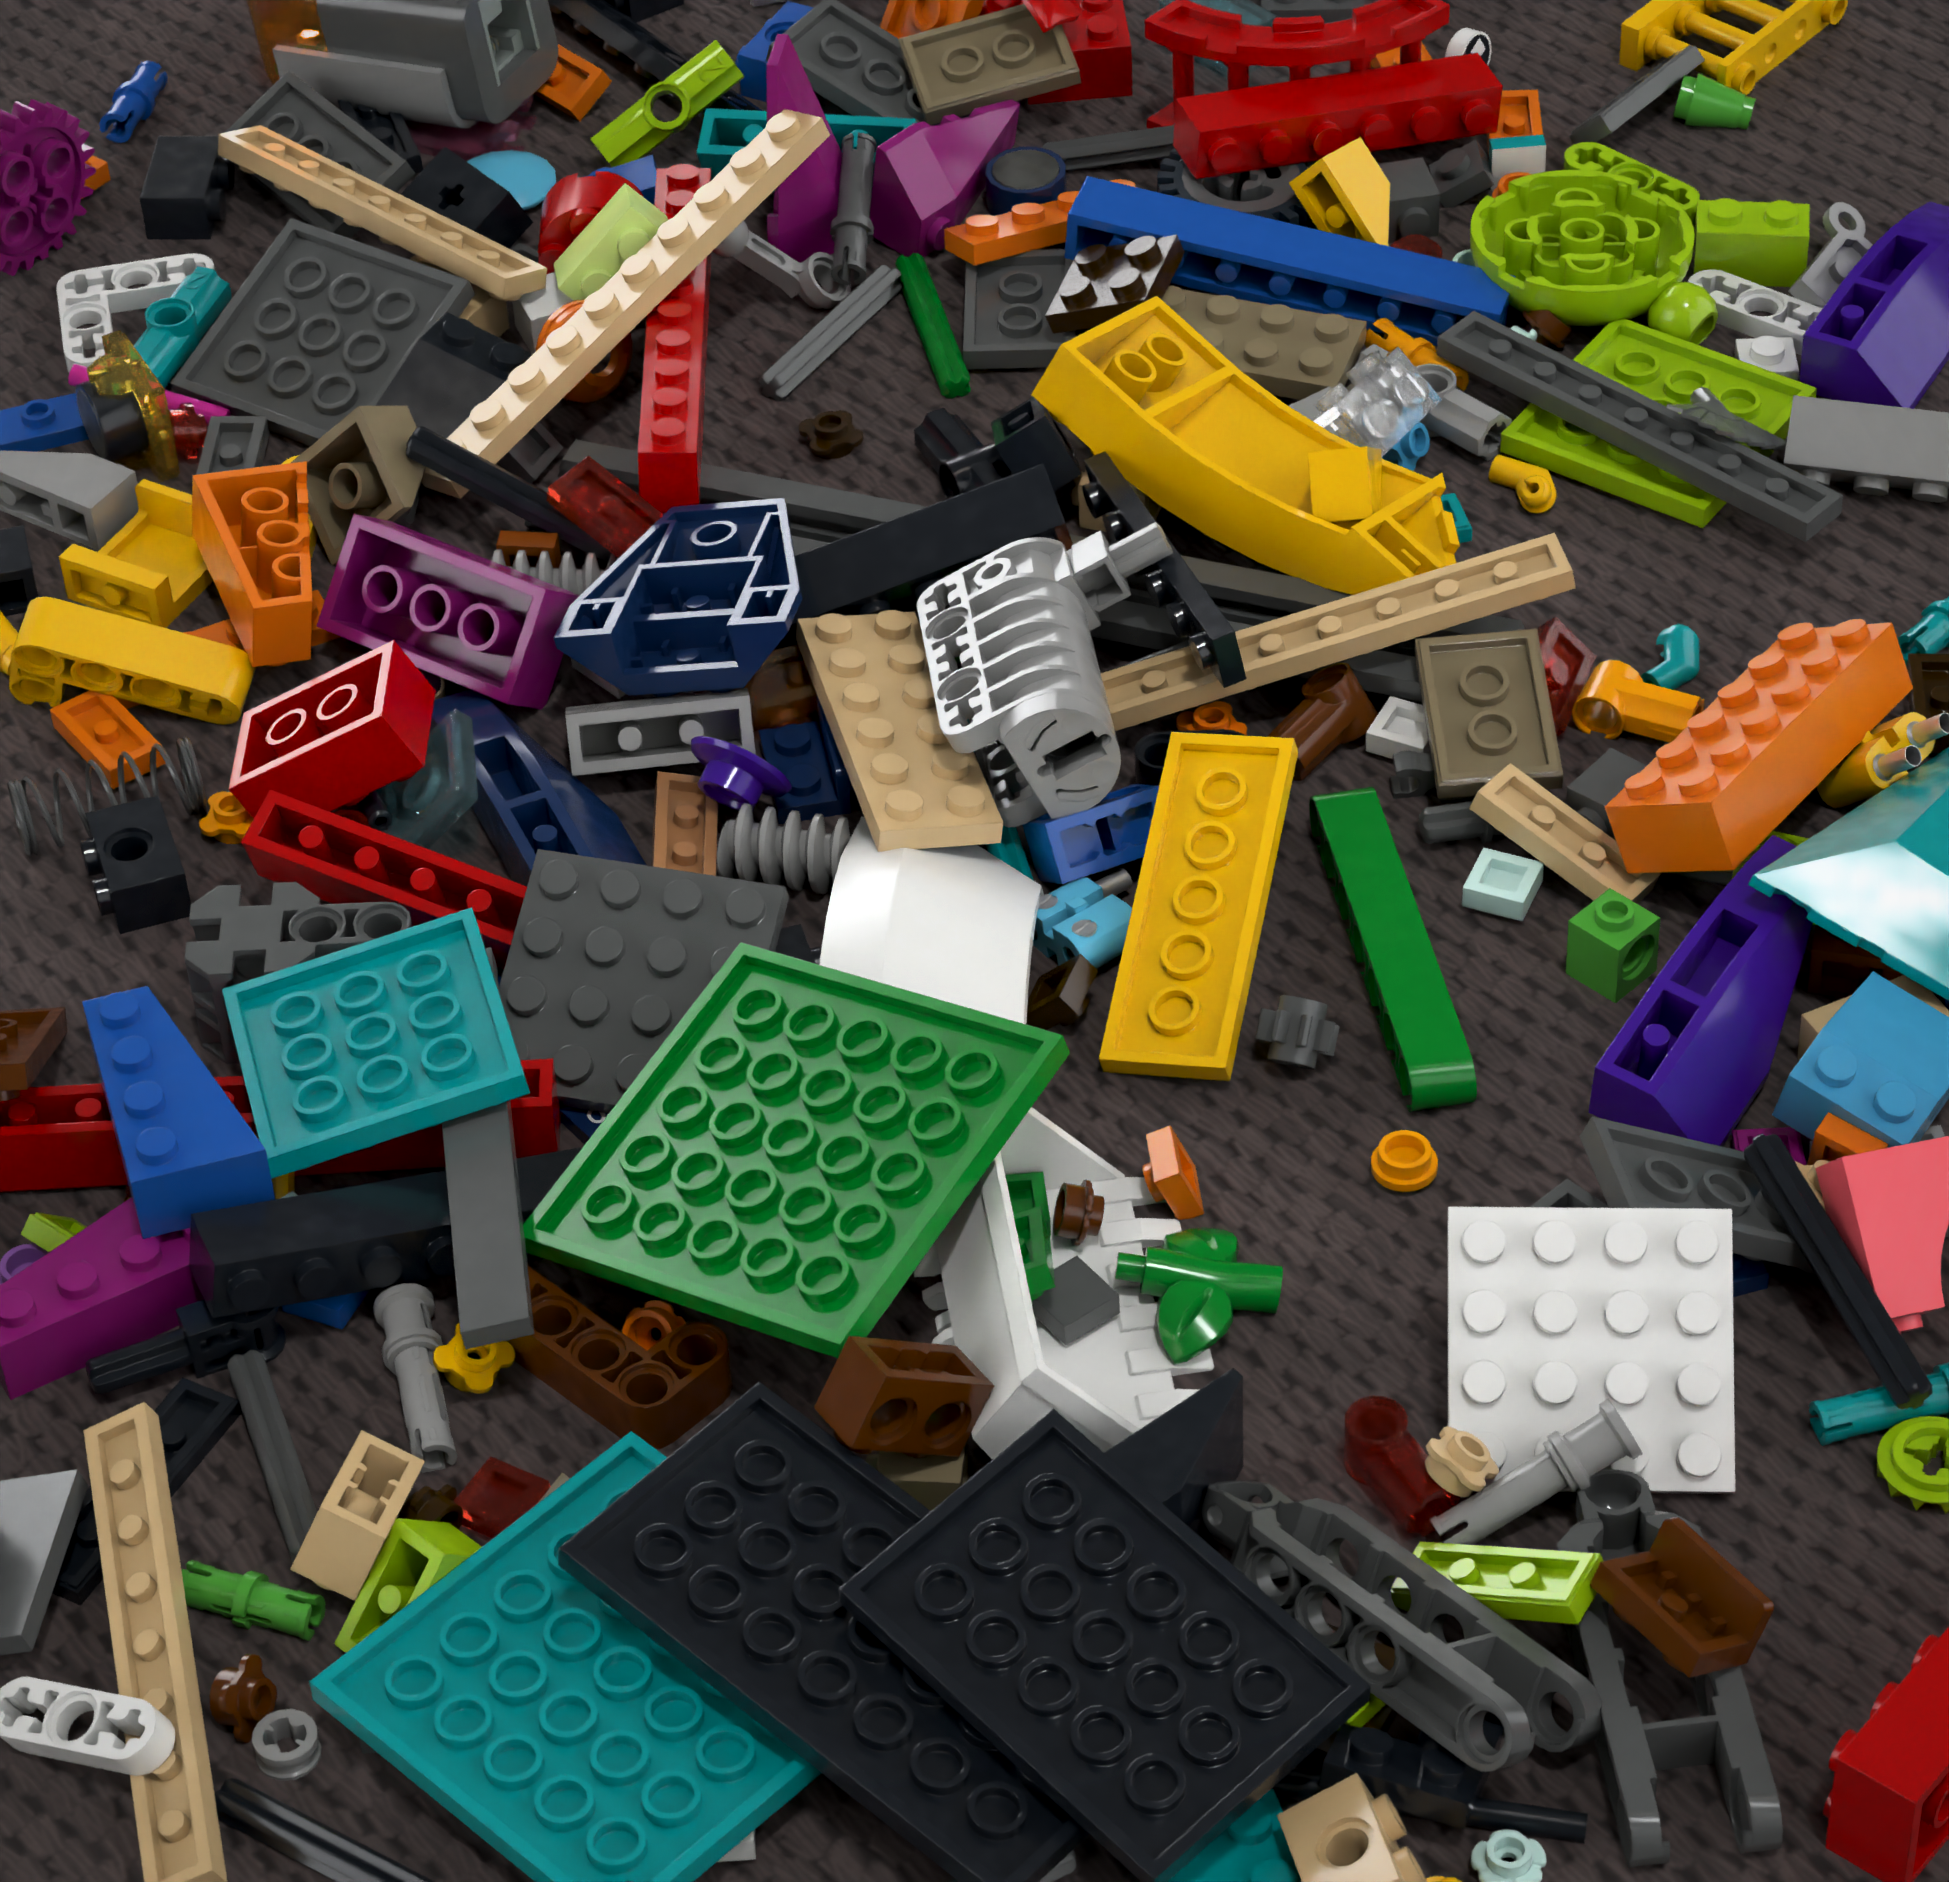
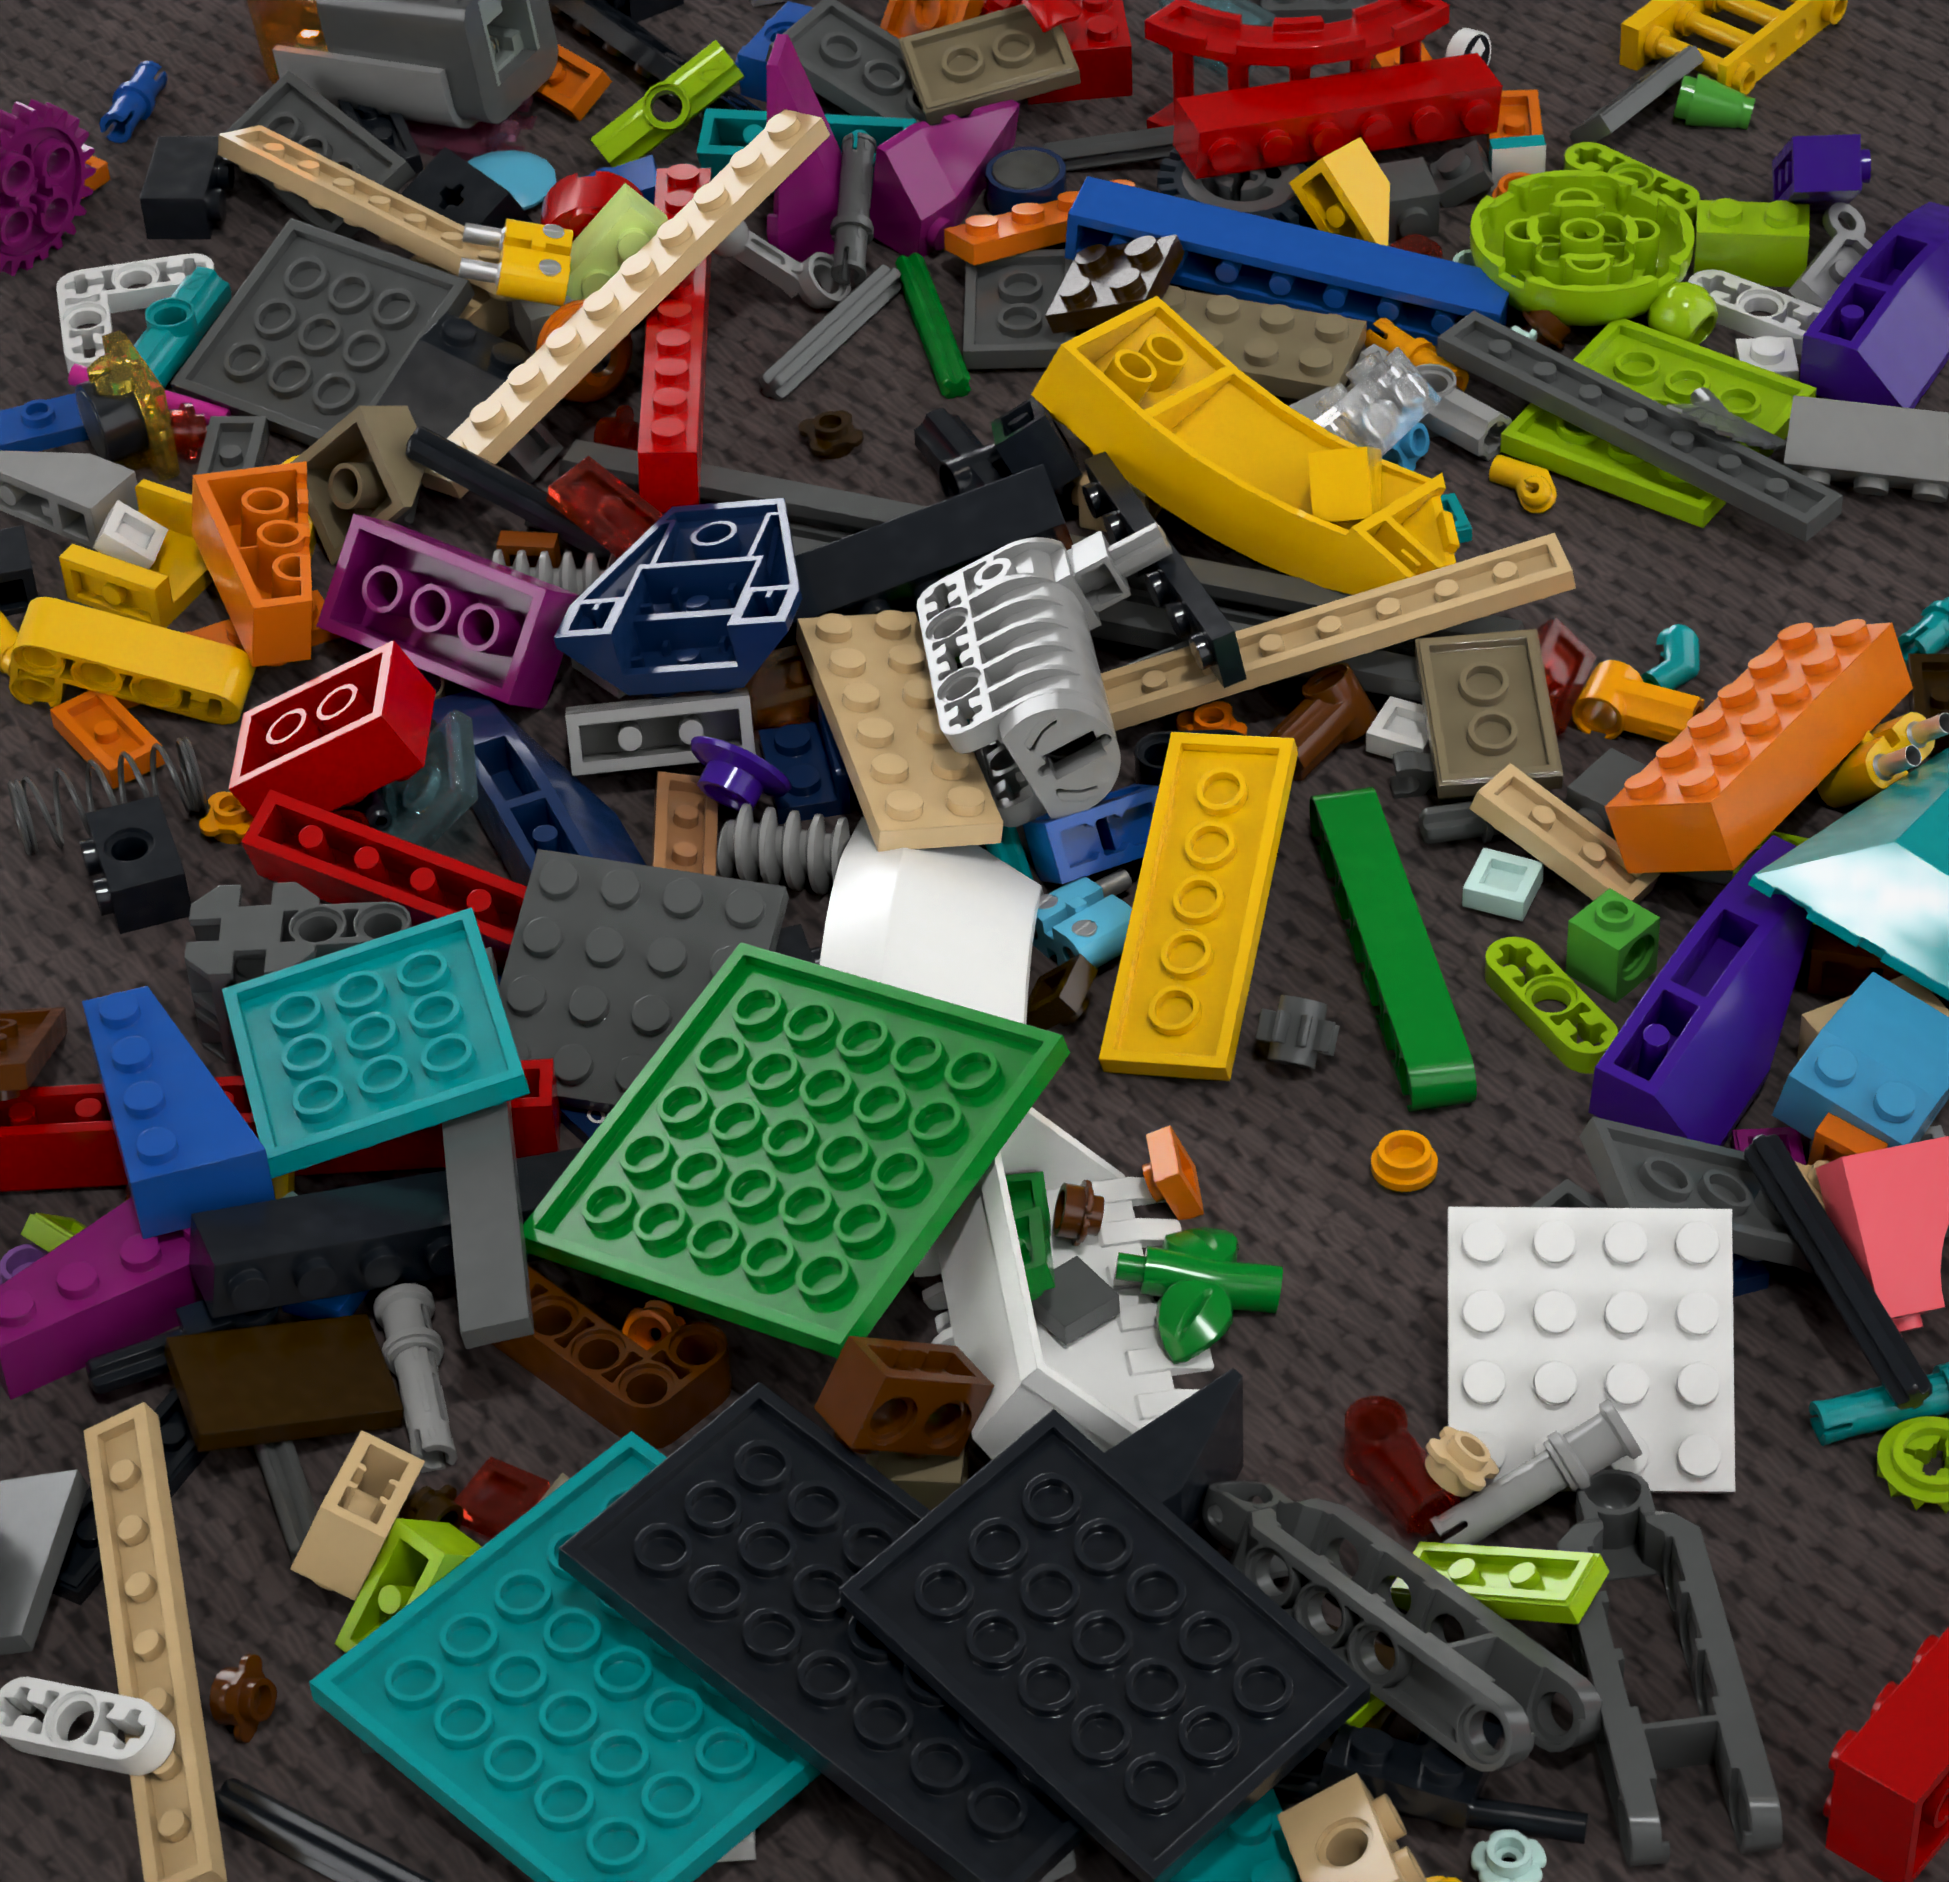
(130, 536): none -> white plate
(252, 1600): bright green pin -> none
(282, 1382): none -> dark brown tile
(290, 1764): light grey bush -> none
(470, 1373): yellow plate -> none
(531, 260): none -> yellow piece
(618, 430): none -> clear red plate
(1546, 982): none -> lime beam
(1686, 1601): reddish brown bracket -> none
(1821, 170): none -> dark purple brick

